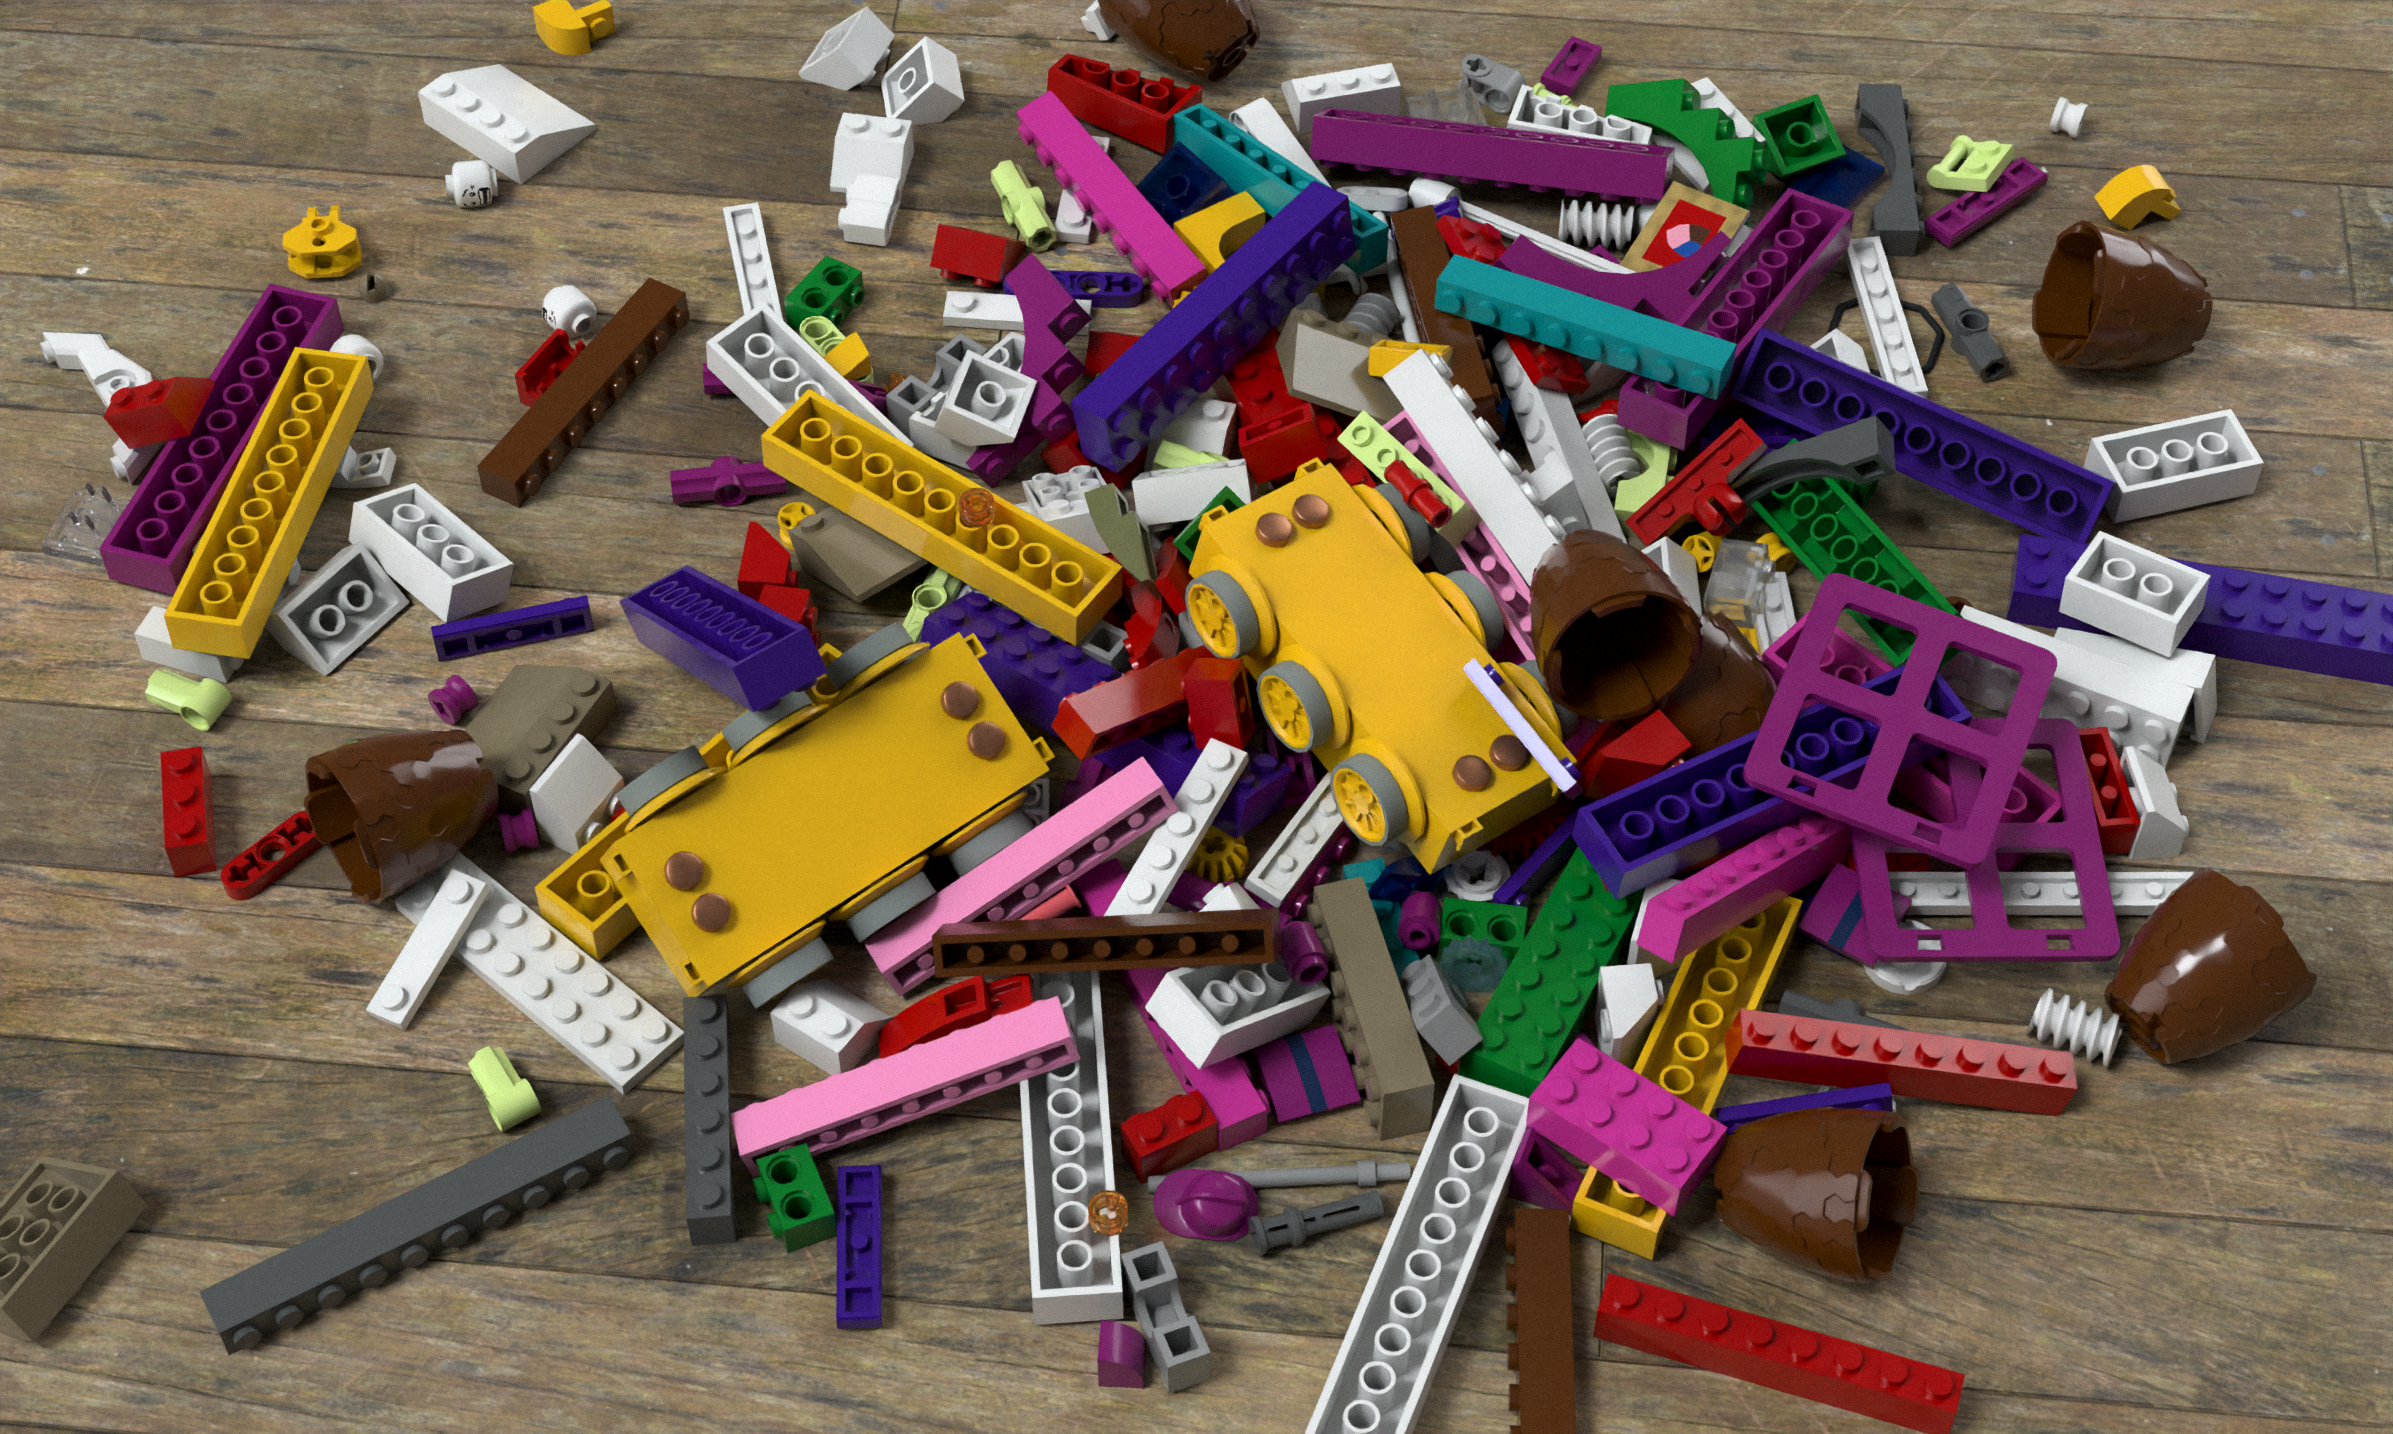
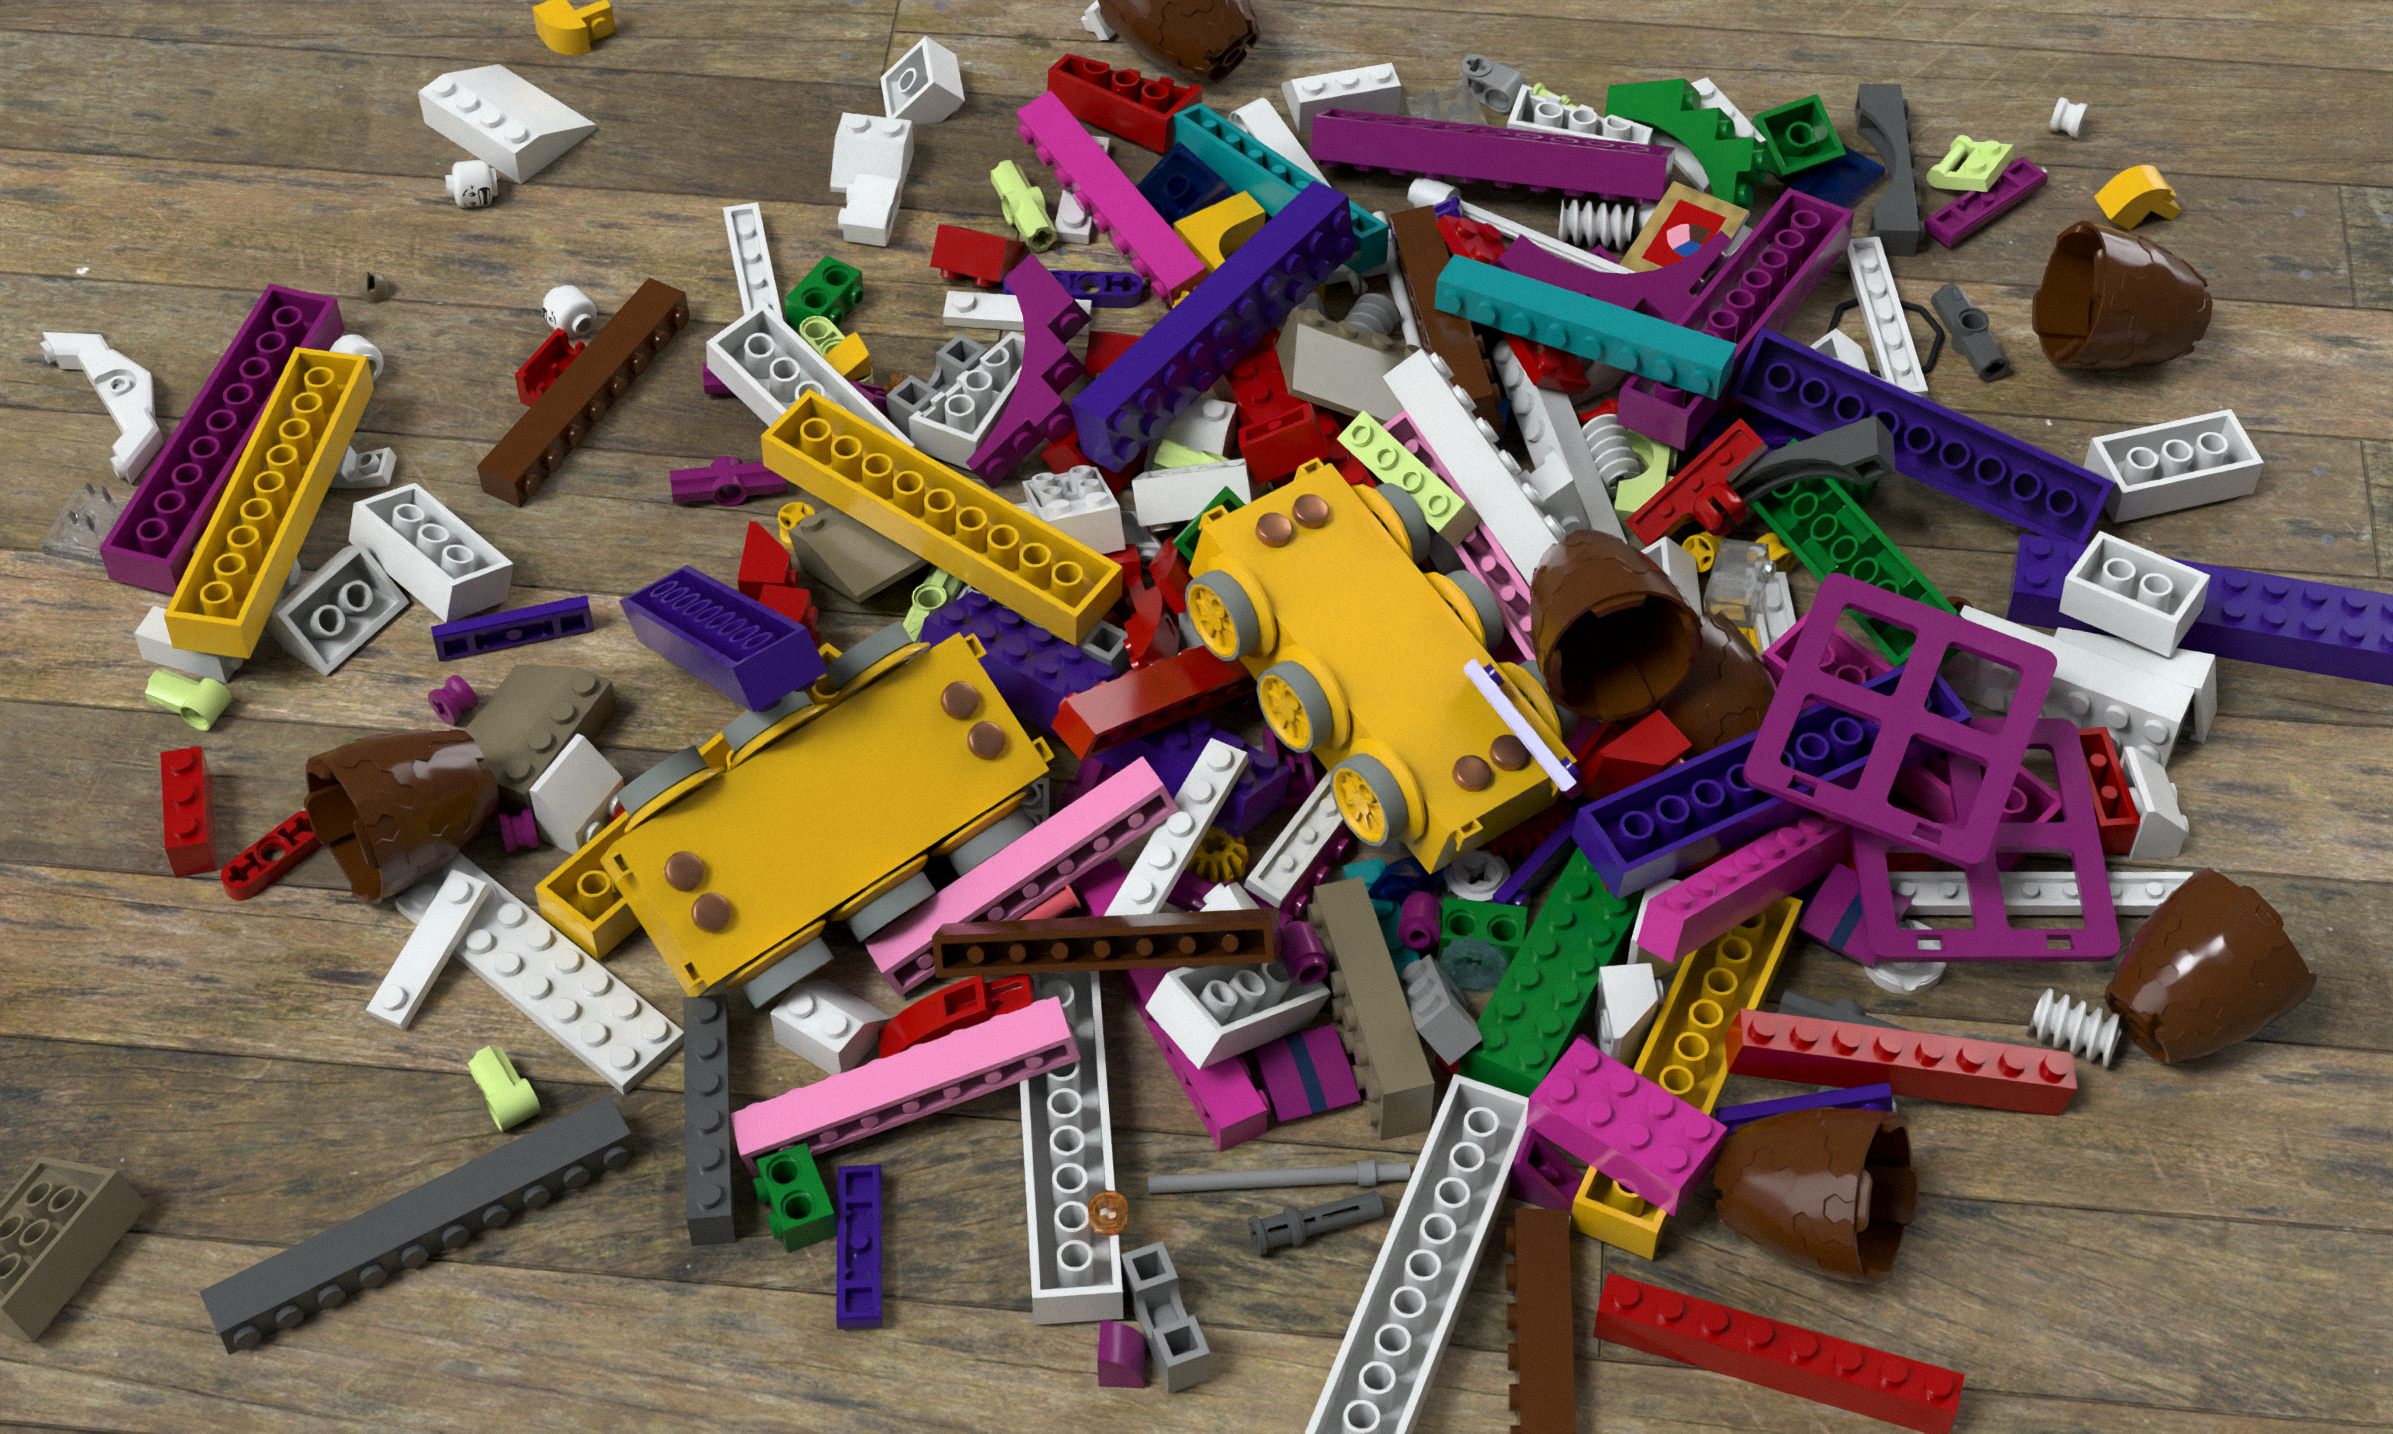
(157, 410): red slope -> none
(322, 243): yellow hinge -> none
(849, 52): white slope -> none
(975, 518): clear orange bush -> none
(984, 403): white slope -> none
(1124, 535): olive slope -> none
(1169, 1136): red brick -> none
(1205, 1204): magenta piece -> none
(1218, 702): red brick -> none
(1377, 198): white plate -> none
(1390, 353): yellow slope -> none
(1418, 493): red pin -> none
(1571, 66): magenta plate -> none

